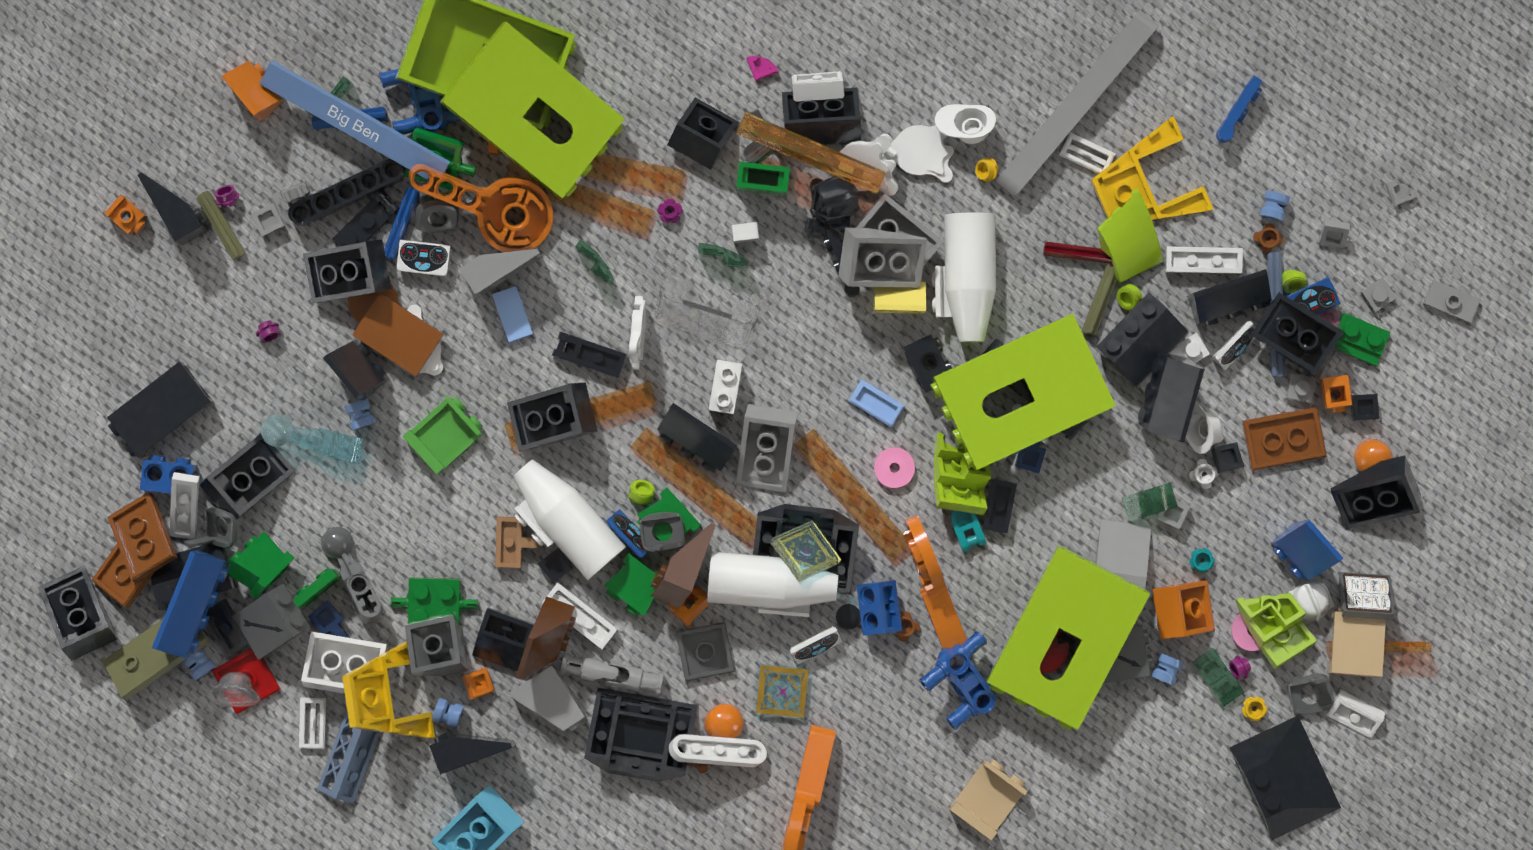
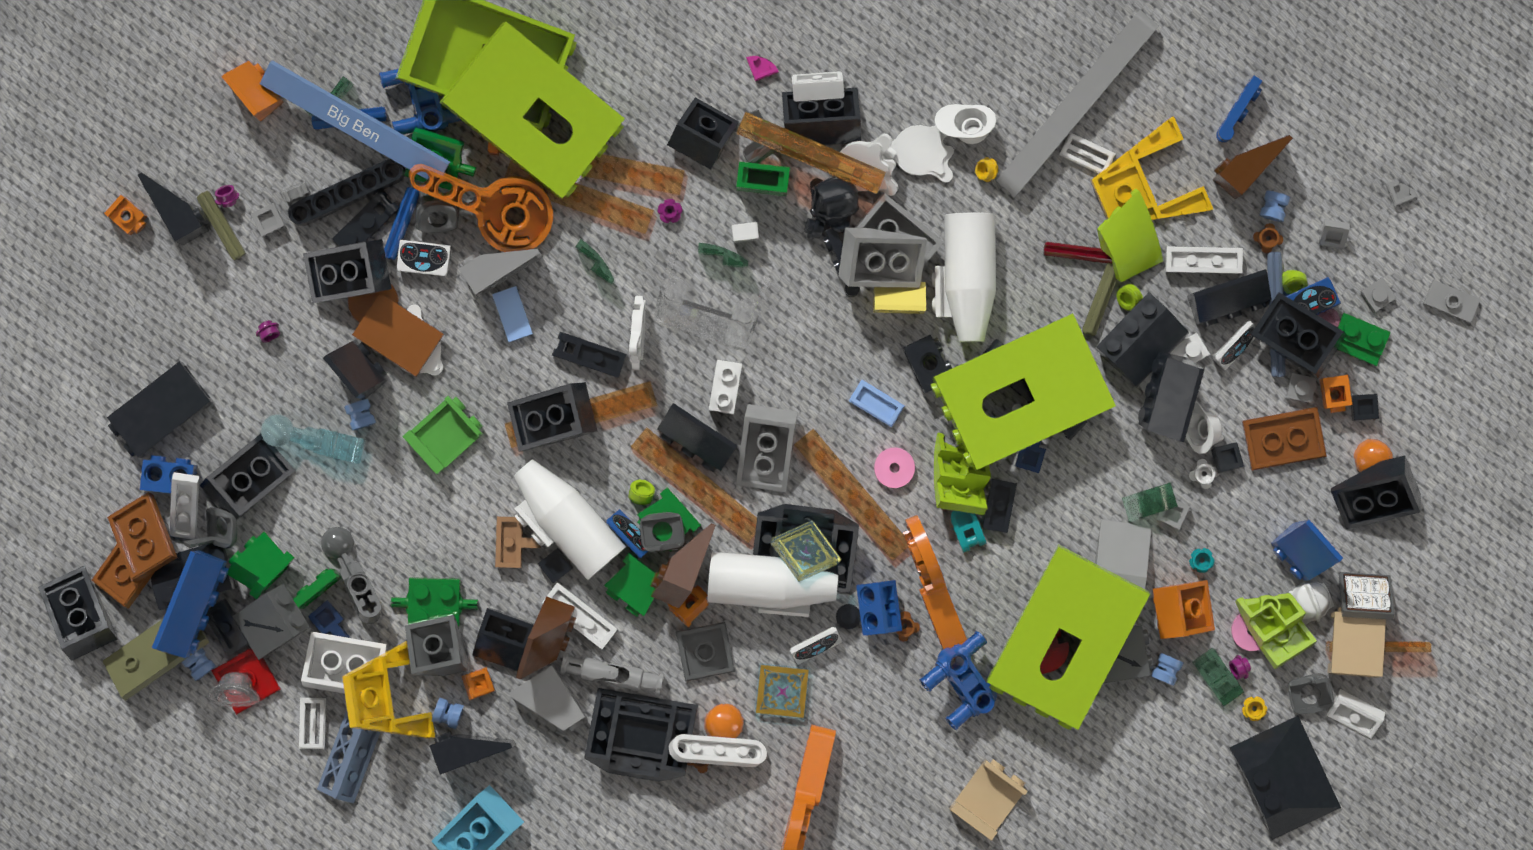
(1241, 171): none -> reddish brown slope

